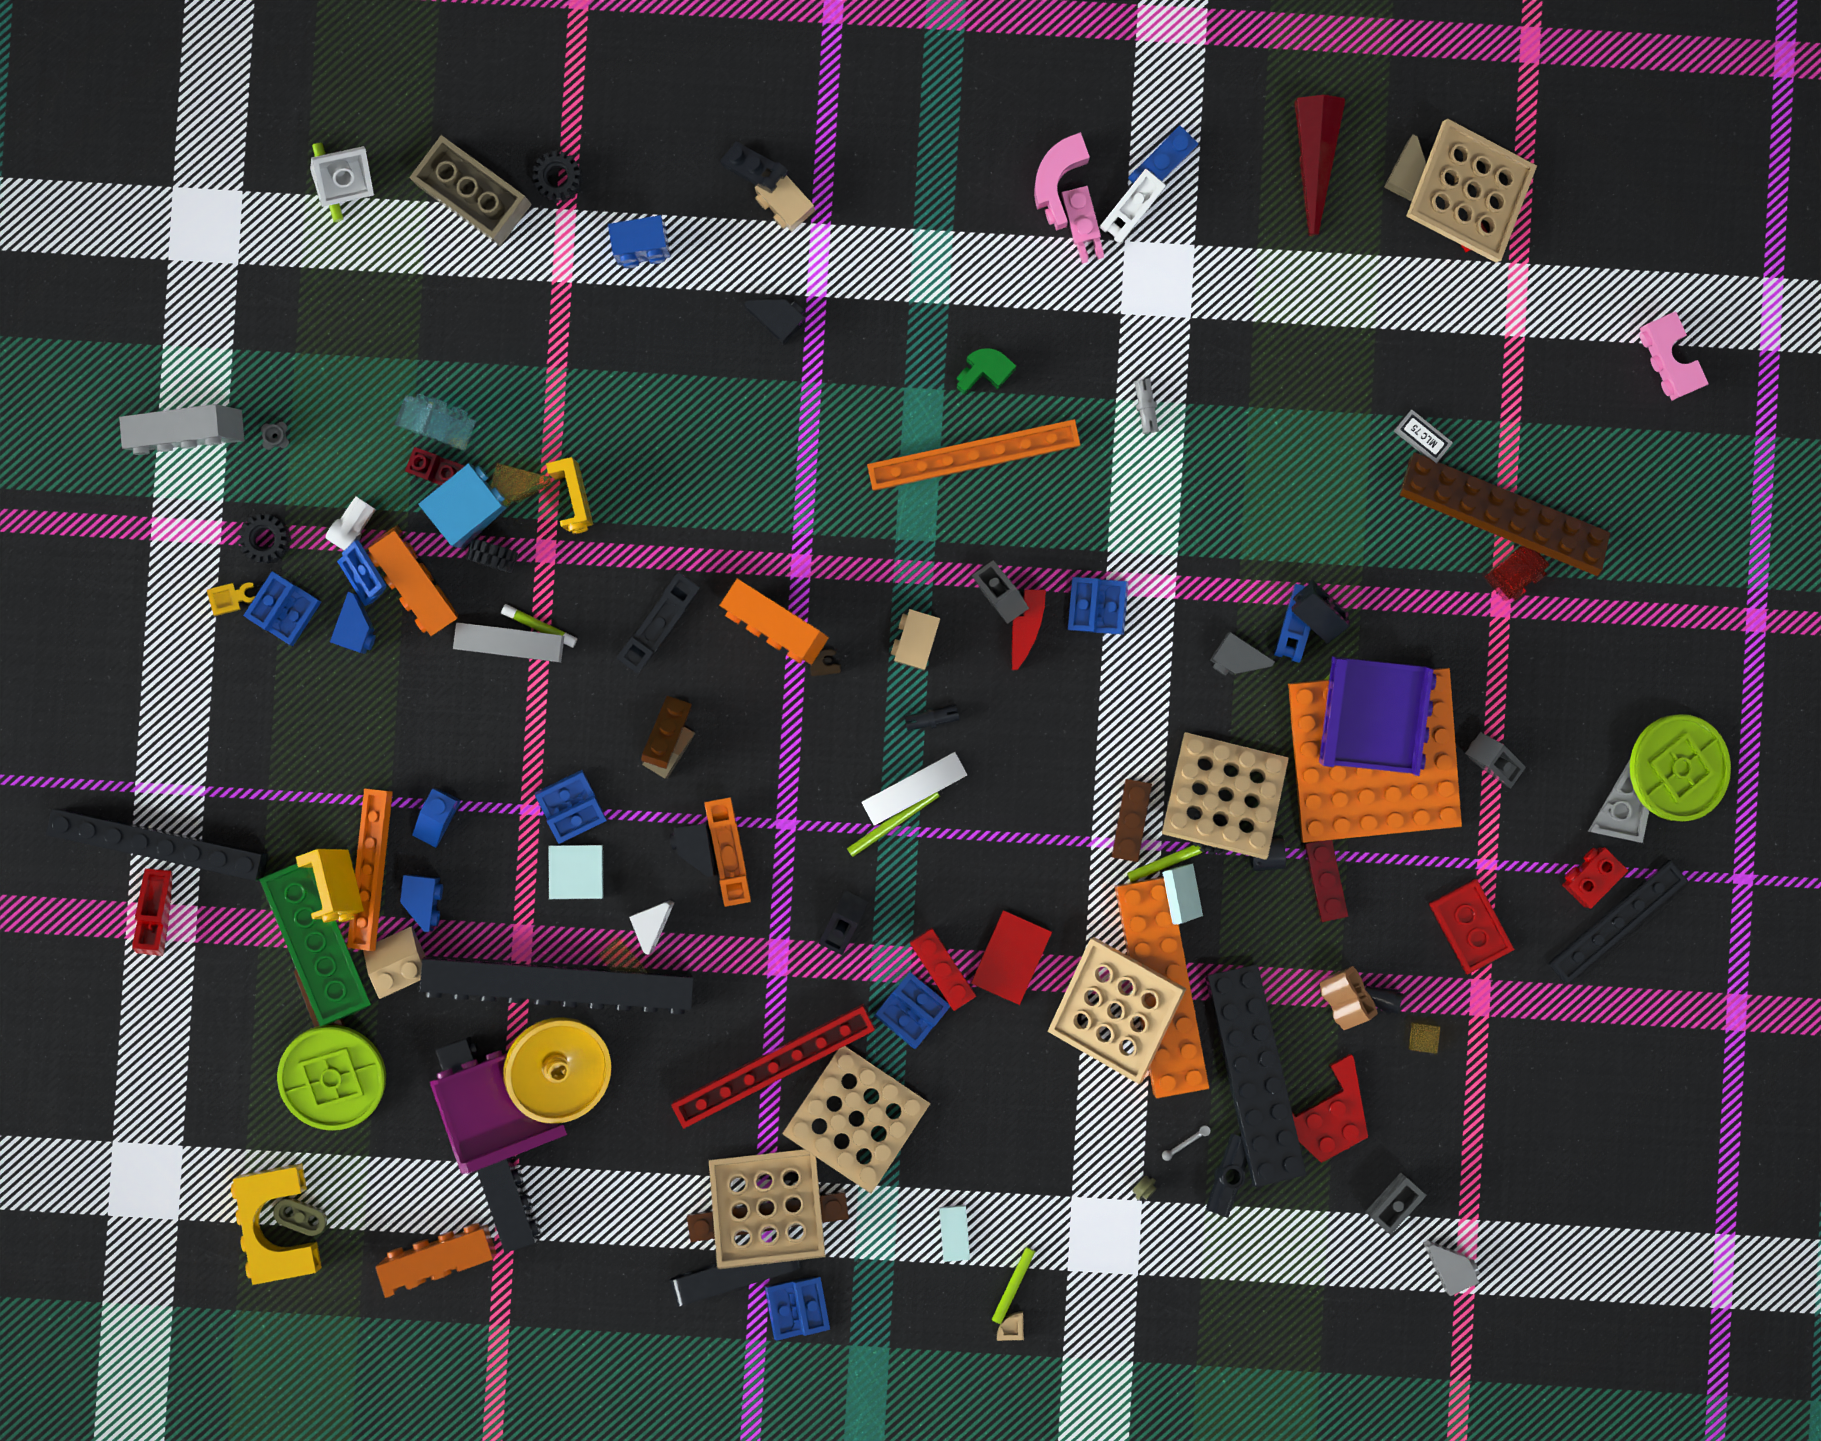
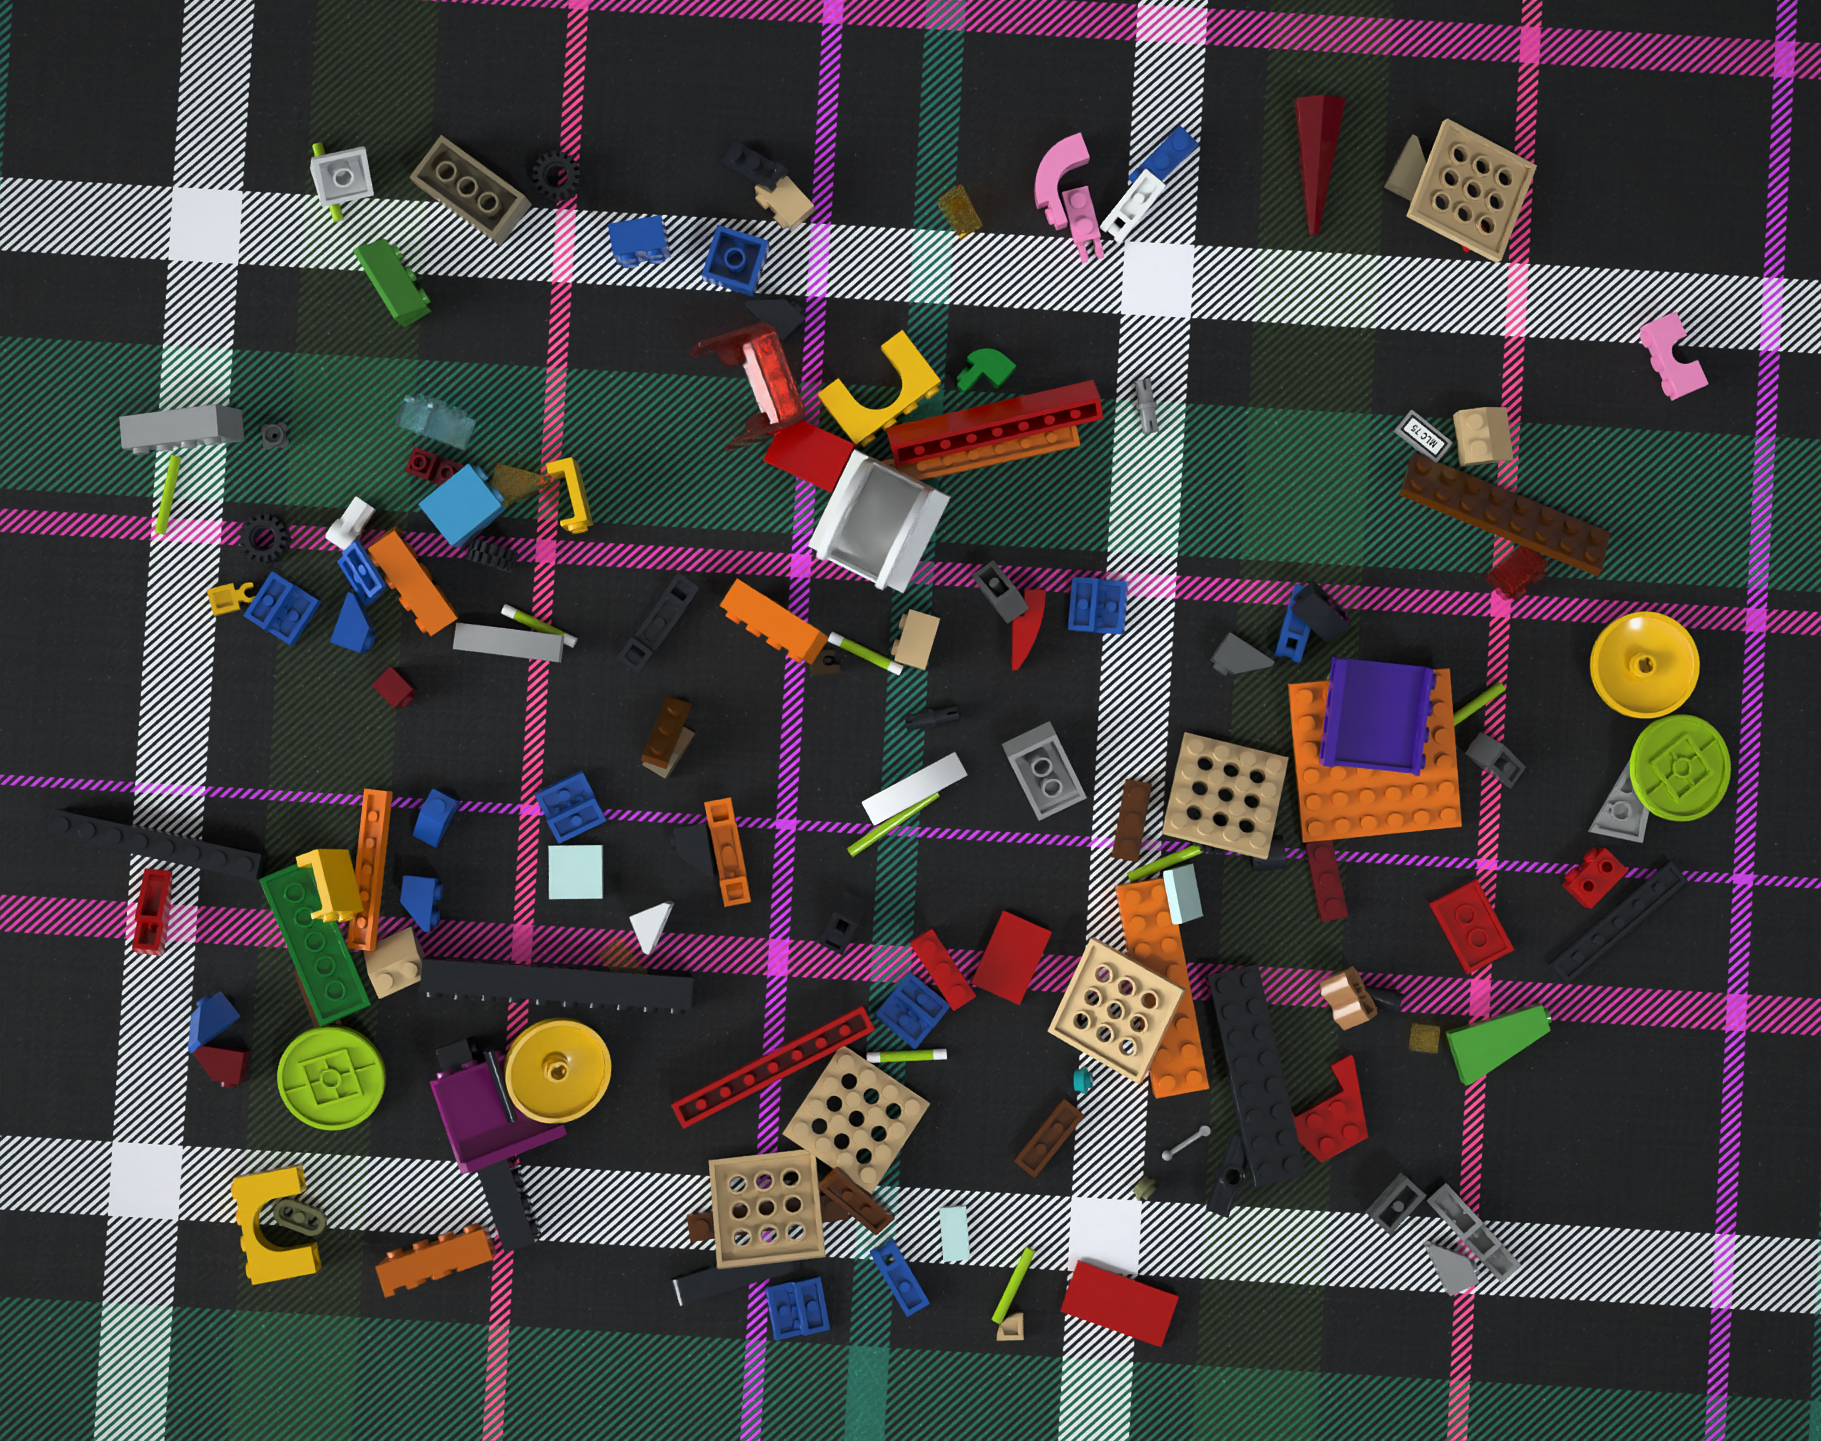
(168, 493): none -> lime bar
(210, 1019): none -> blue slope
(224, 1063): none -> dark red slope
(393, 281): none -> bright green slope
(395, 688): none -> dark red brick
(500, 1084): none -> black bar
(735, 261): none -> blue brick
(768, 375): none -> clear red windscreen
(810, 455): none -> red tile
(856, 1201): none -> reddish brown plate
(863, 423): none -> yellow arch
(865, 653): none -> lime bar
(878, 522): none -> white piece
(900, 1278): none -> blue plate
(908, 1055): none -> lime bar
(959, 212): none -> clear yellow slope
(994, 423): none -> red brick
(1044, 771): none -> light grey slope
(1049, 1137): none -> reddish brown plate
(1083, 1080): none -> teal plate
(1119, 1303): none -> red tile
(1474, 1233): none -> light grey slope
(1478, 702): none -> lime bar
(1482, 436): none -> tan slope
(1491, 1041): none -> bright green slope
(1644, 665): none -> yellow dish

